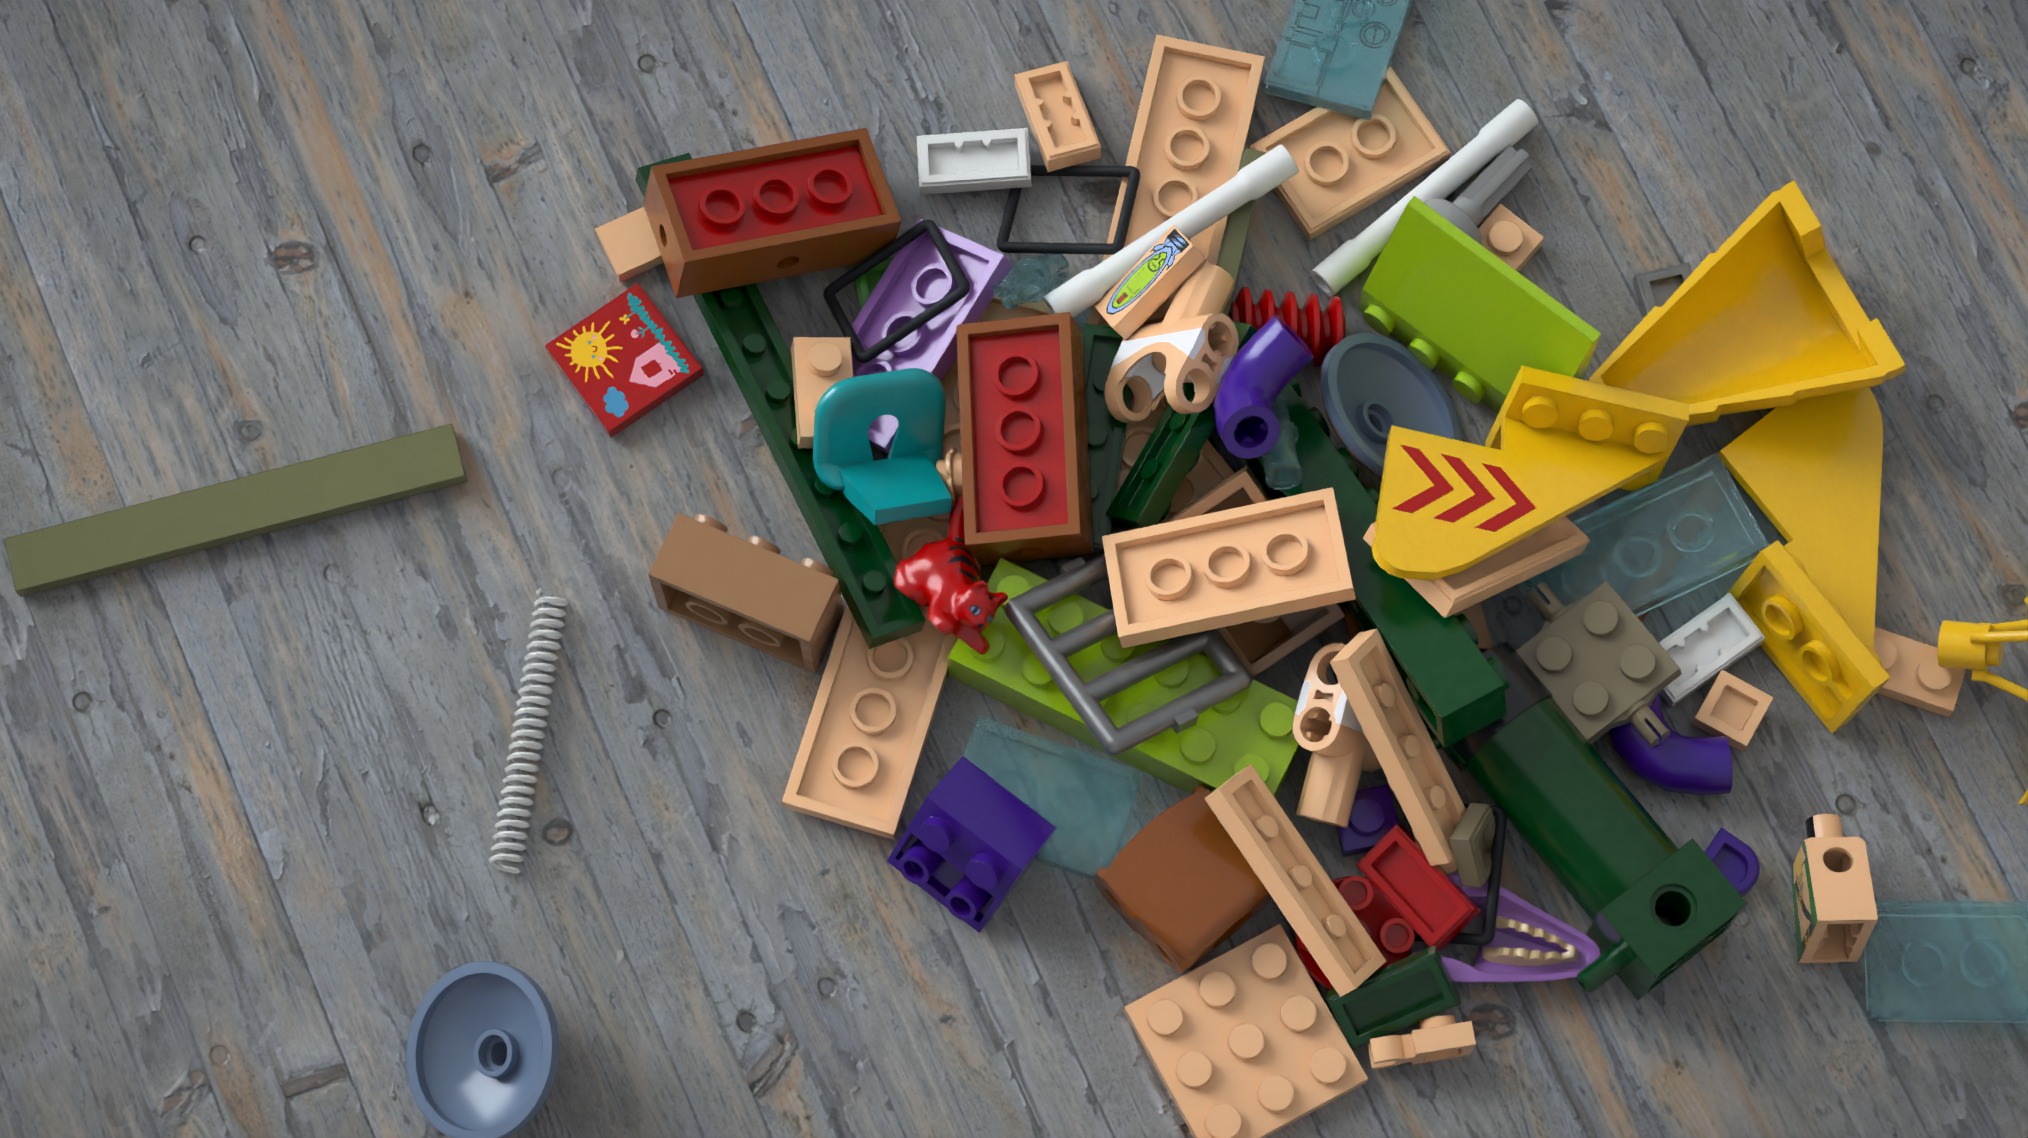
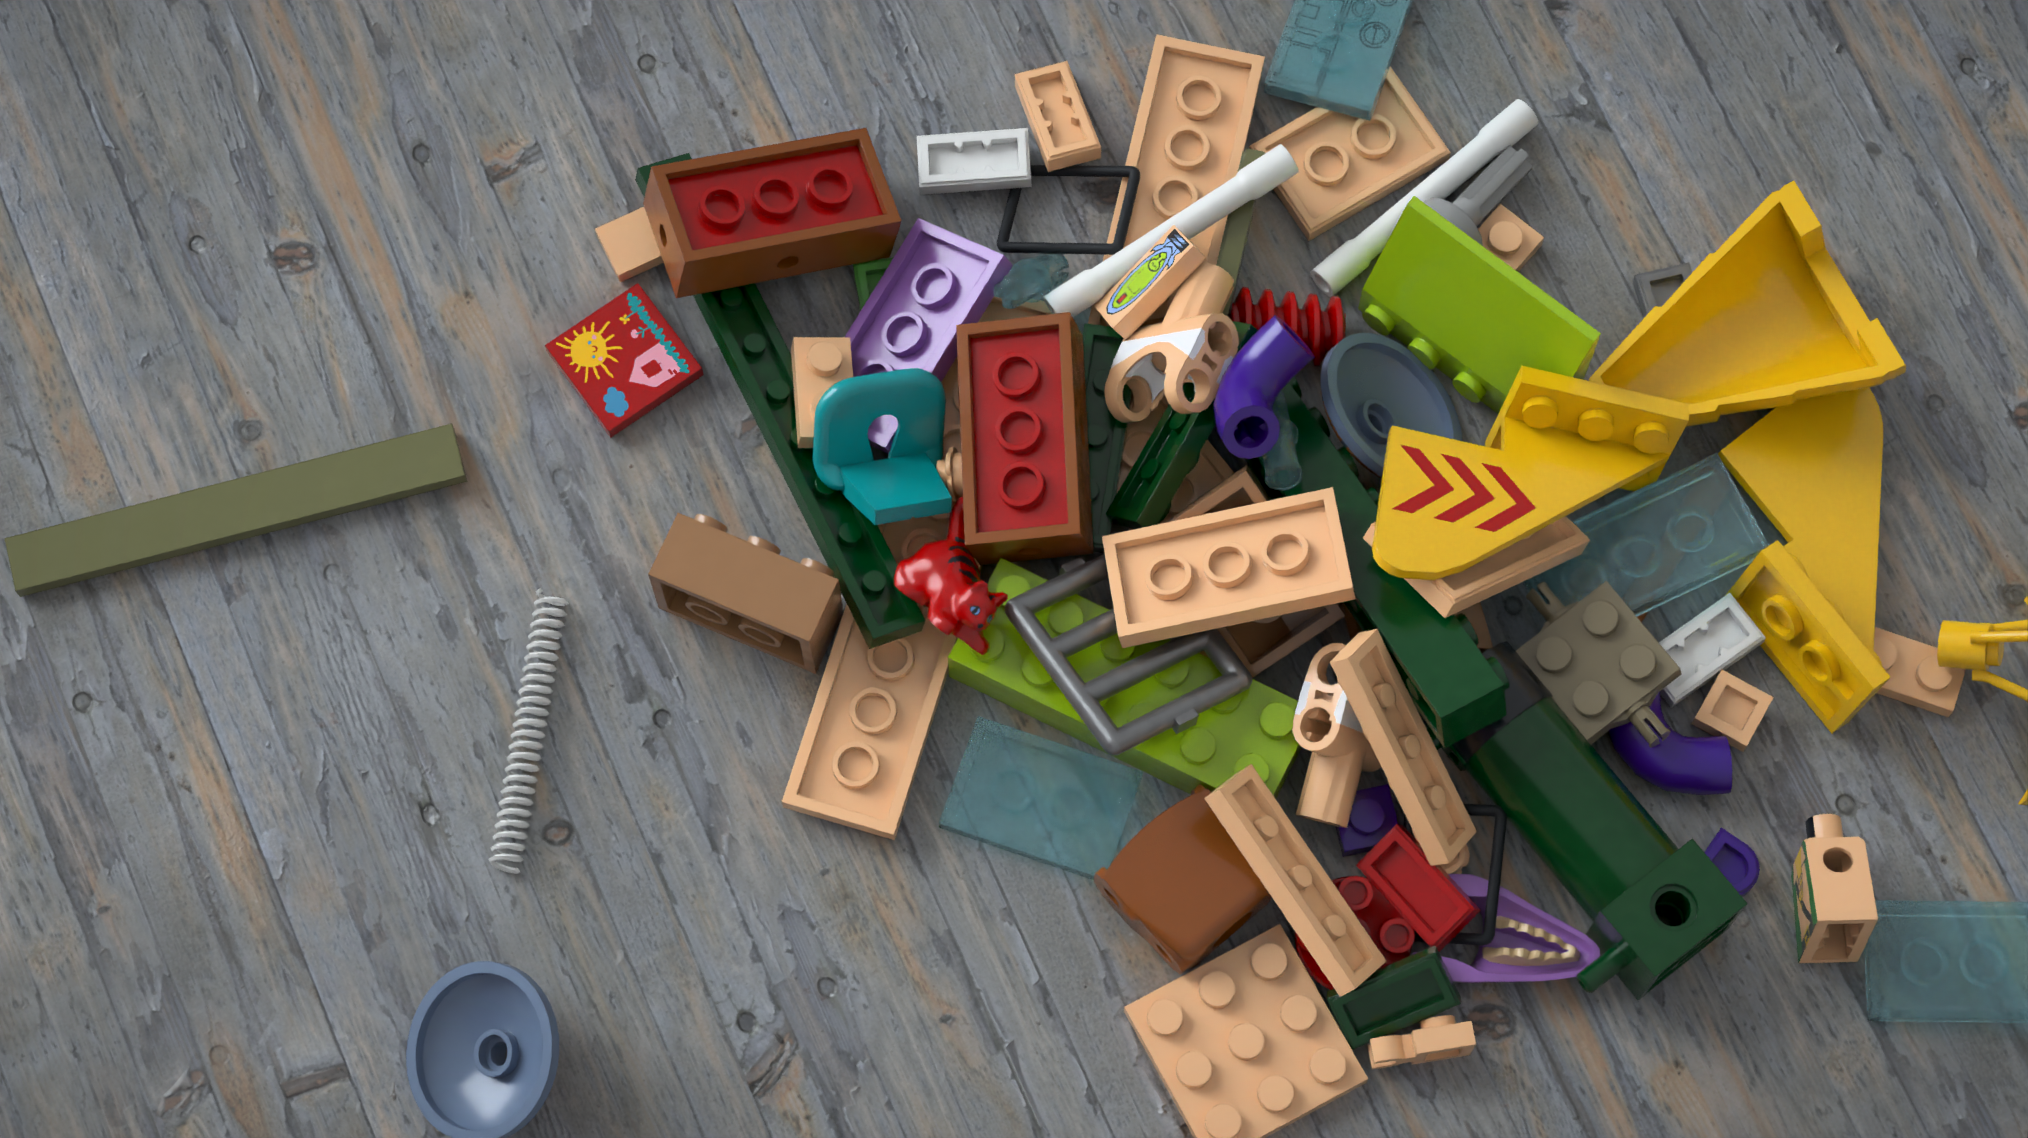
(918, 321): black piece -> none
(970, 843): dark purple slope -> none
(1473, 844): dark tan tile -> none

